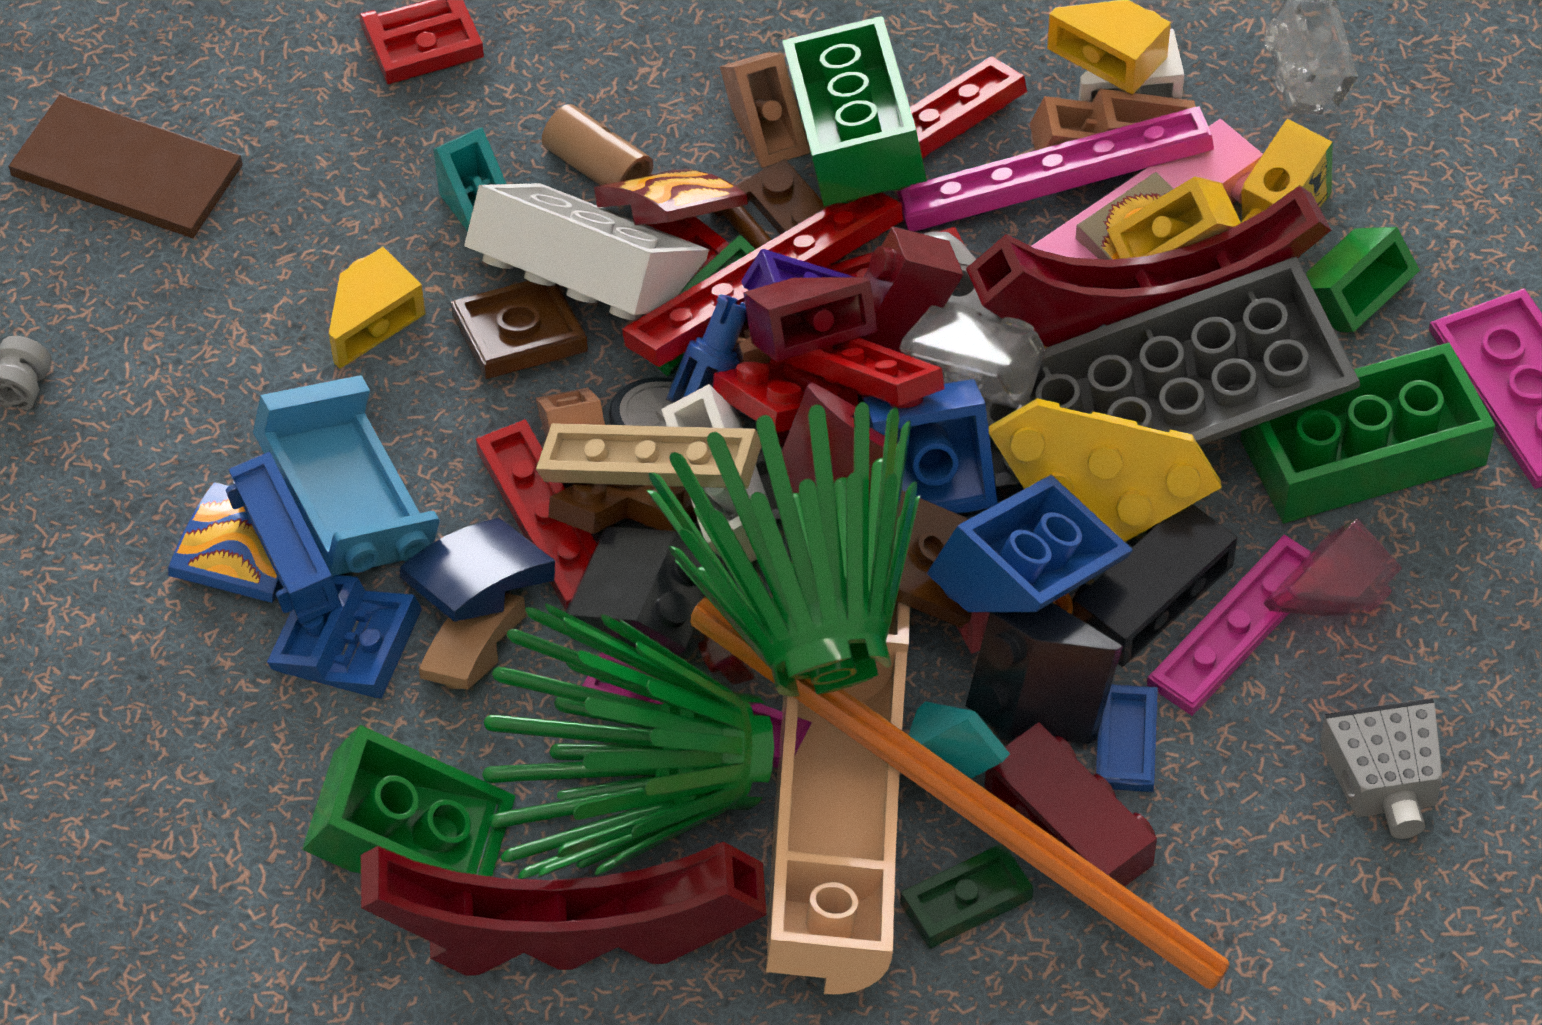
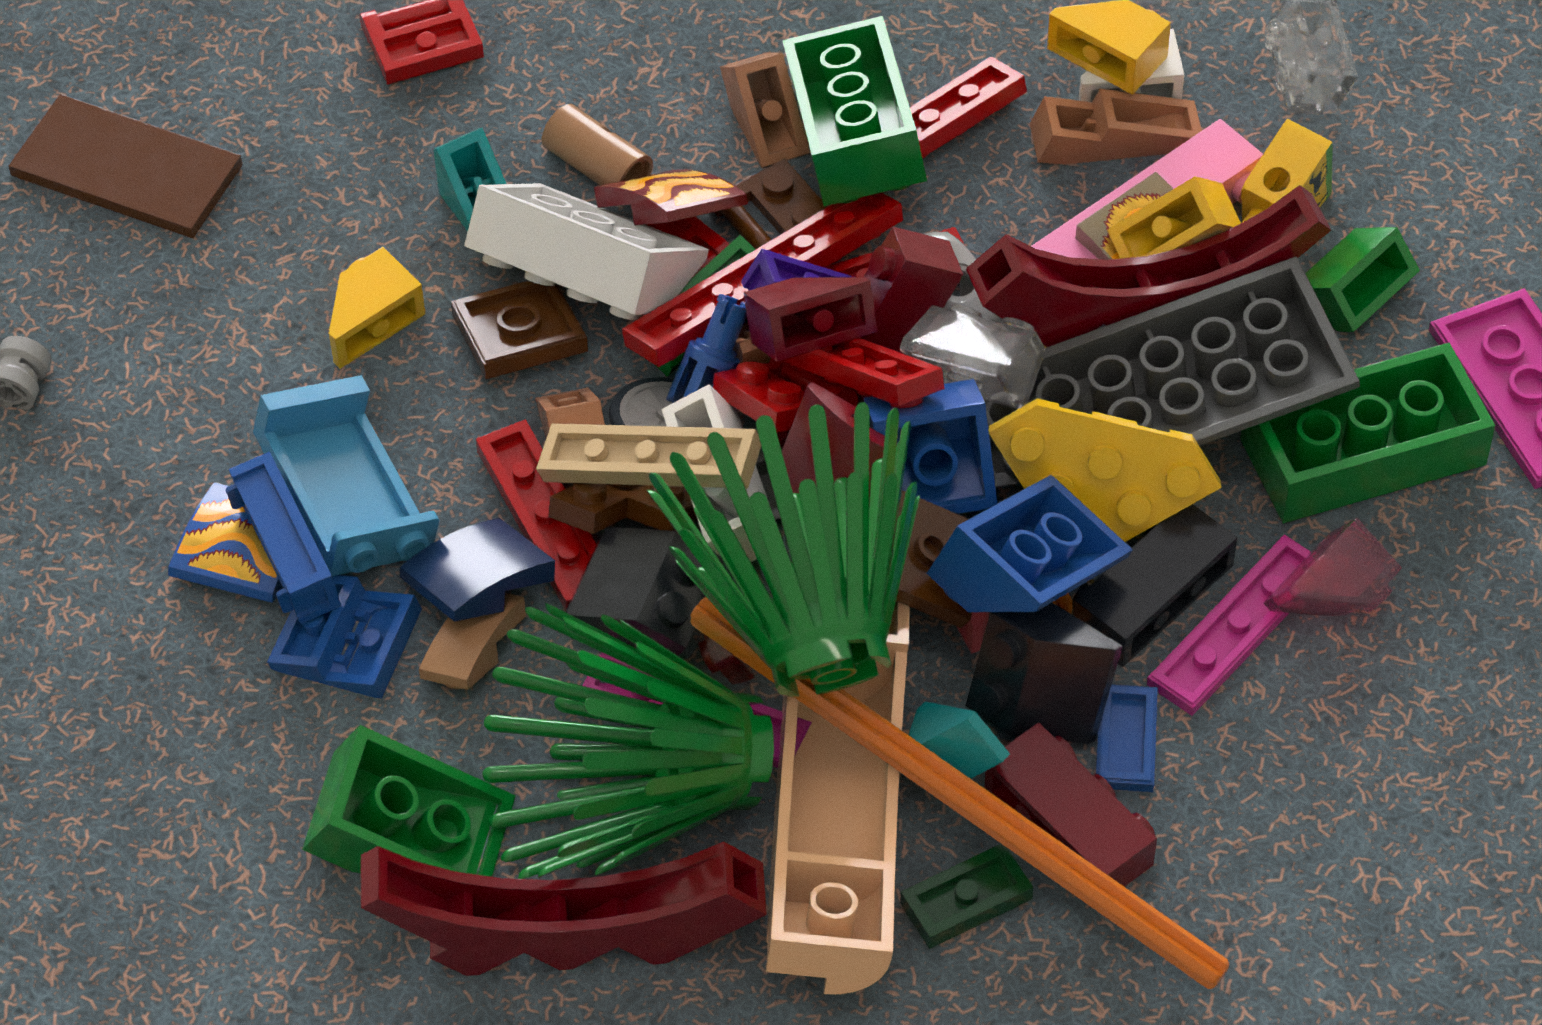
(1055, 169): dark pink tile -> none
(1387, 761): light grey torso -> none

